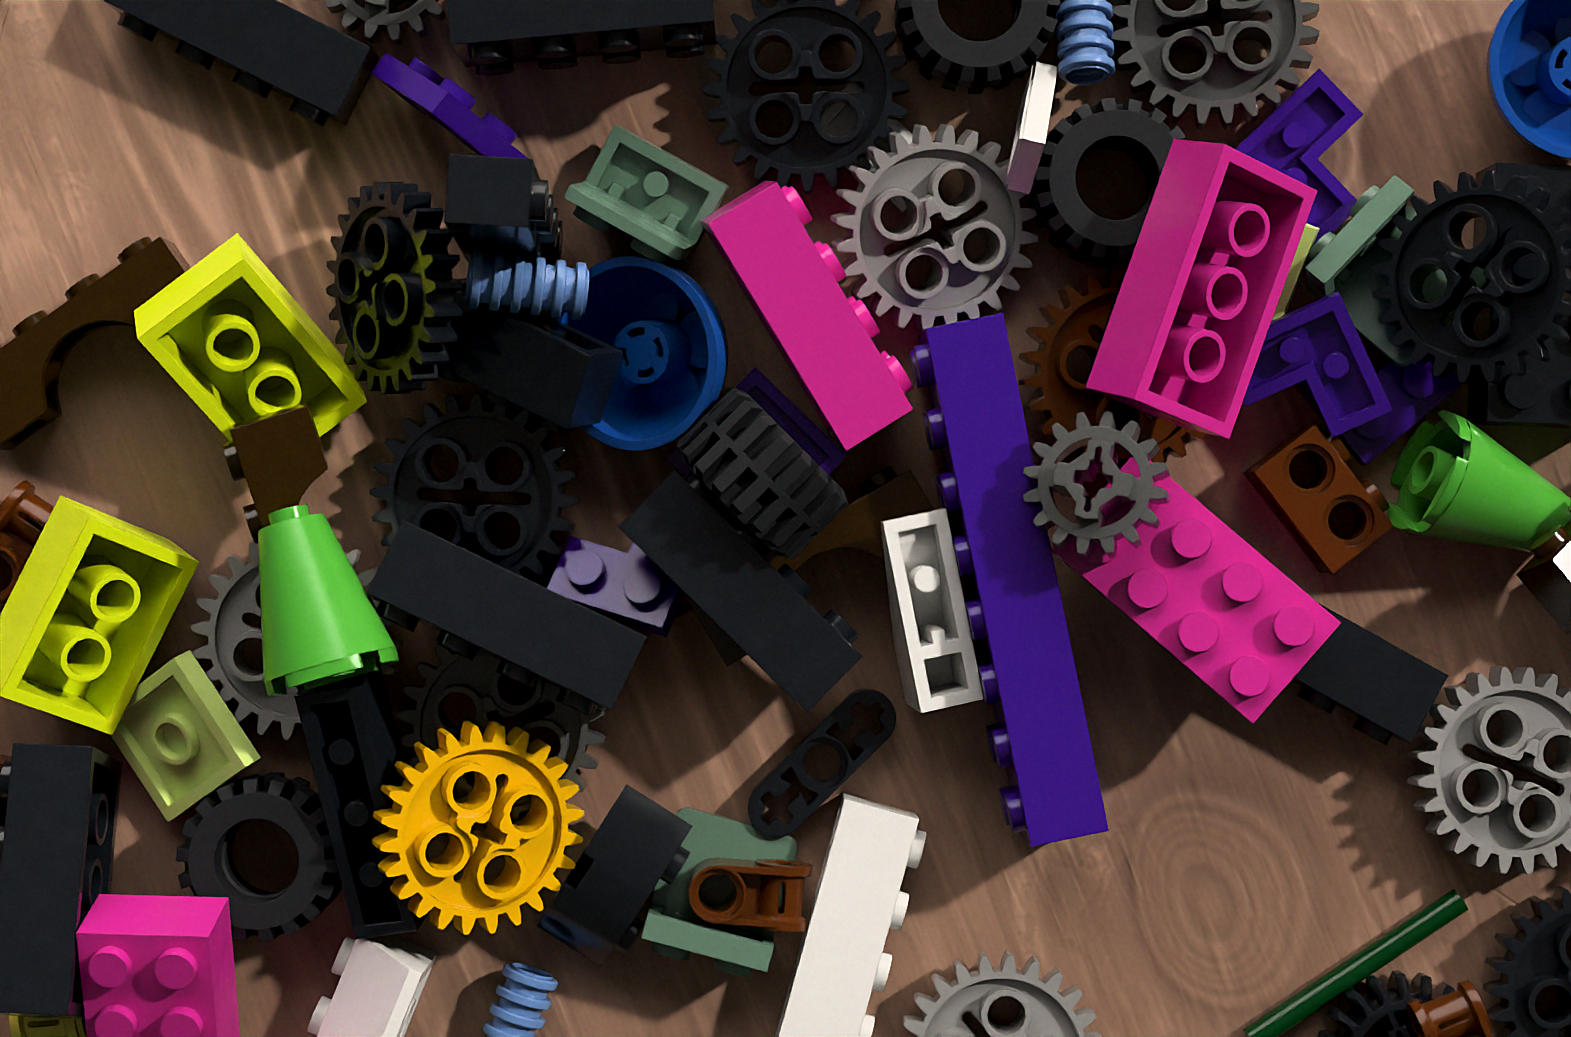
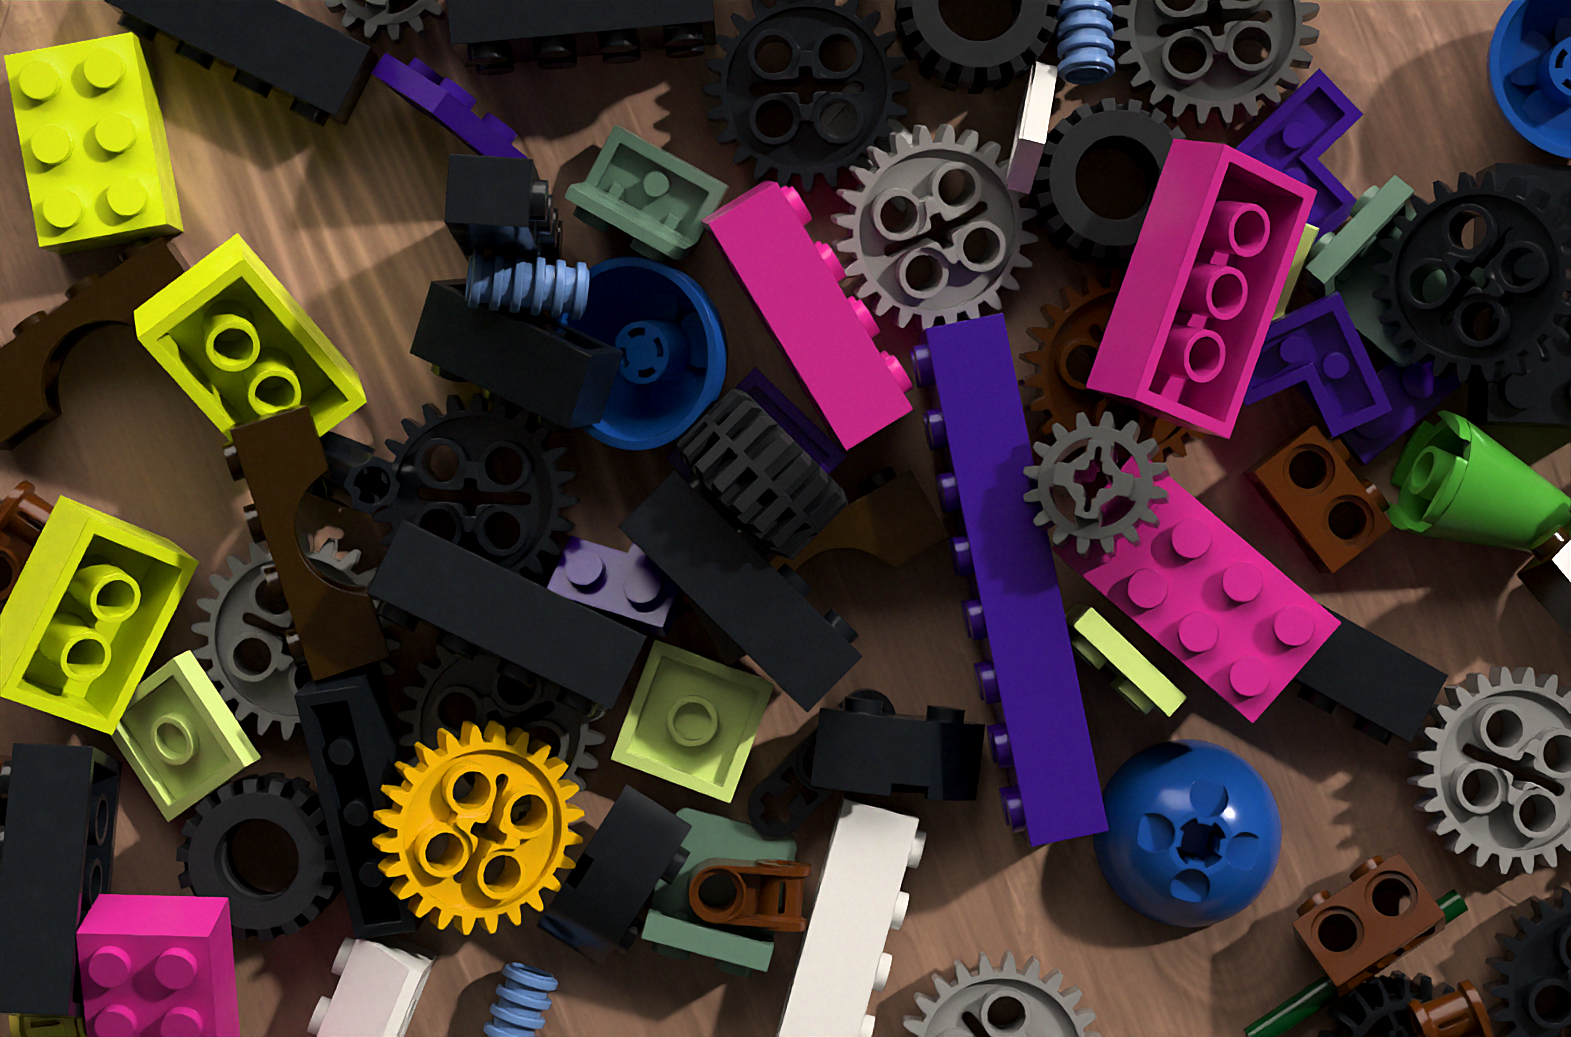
(93, 143): none -> neon yellow brick
(313, 607): bright green cone -> none
(354, 475): none -> black piece
(394, 287): black gear -> none
(692, 720): none -> yellowish green plate
(892, 752): none -> black brick
(929, 613): white slope -> none
(1136, 677): none -> yellowish green plate
(1169, 804): none -> blue piece
(1379, 937): none -> reddish brown brick

